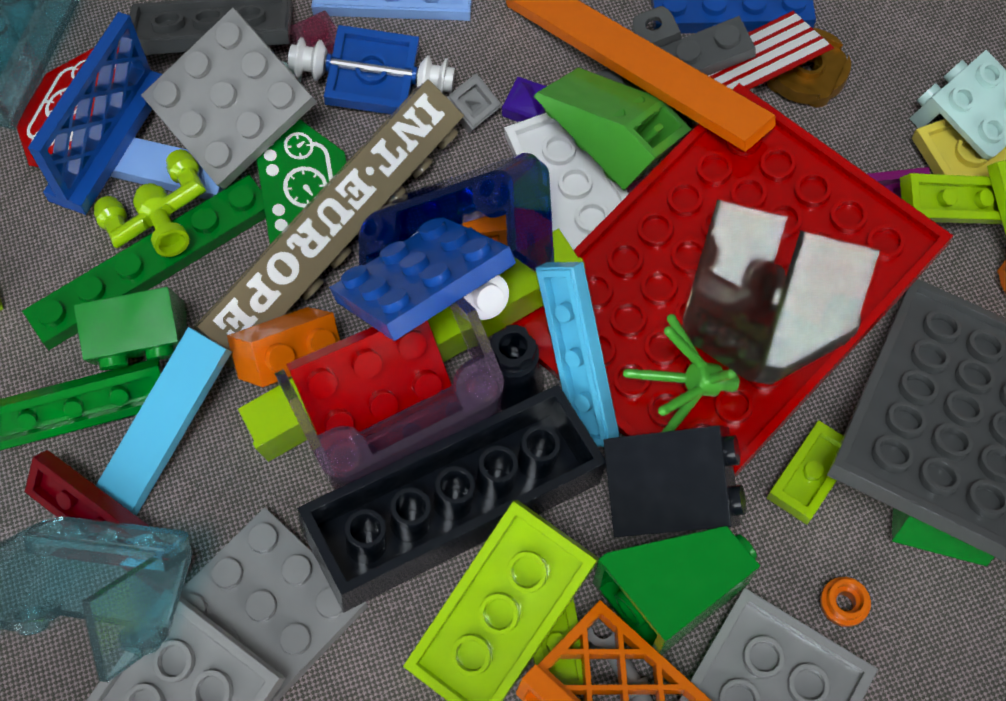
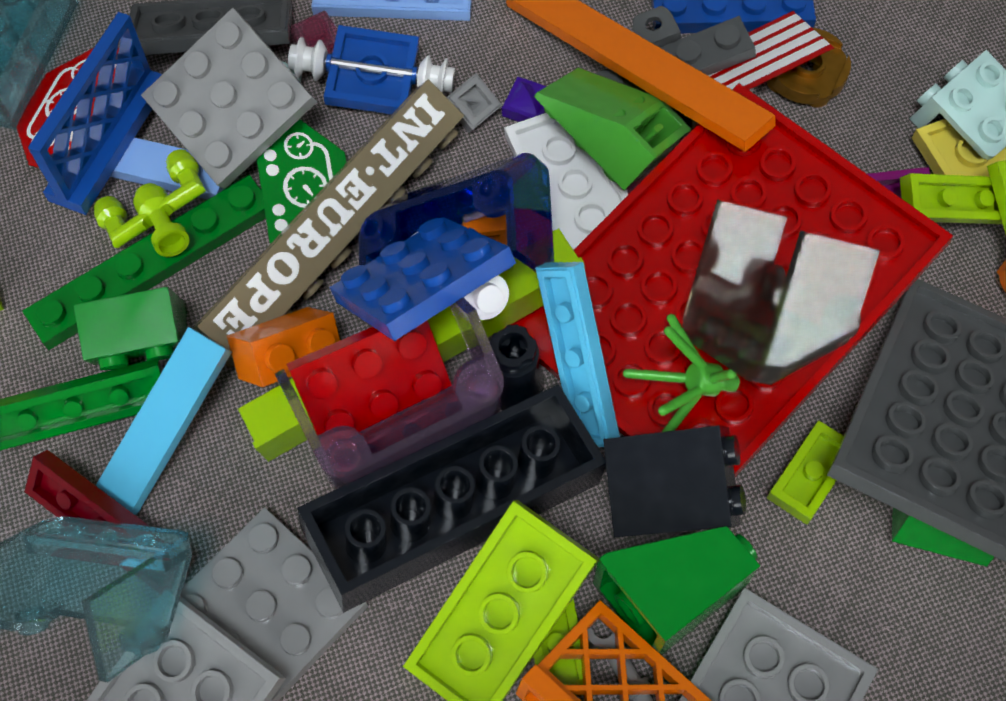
(855, 592): orange plate -> none

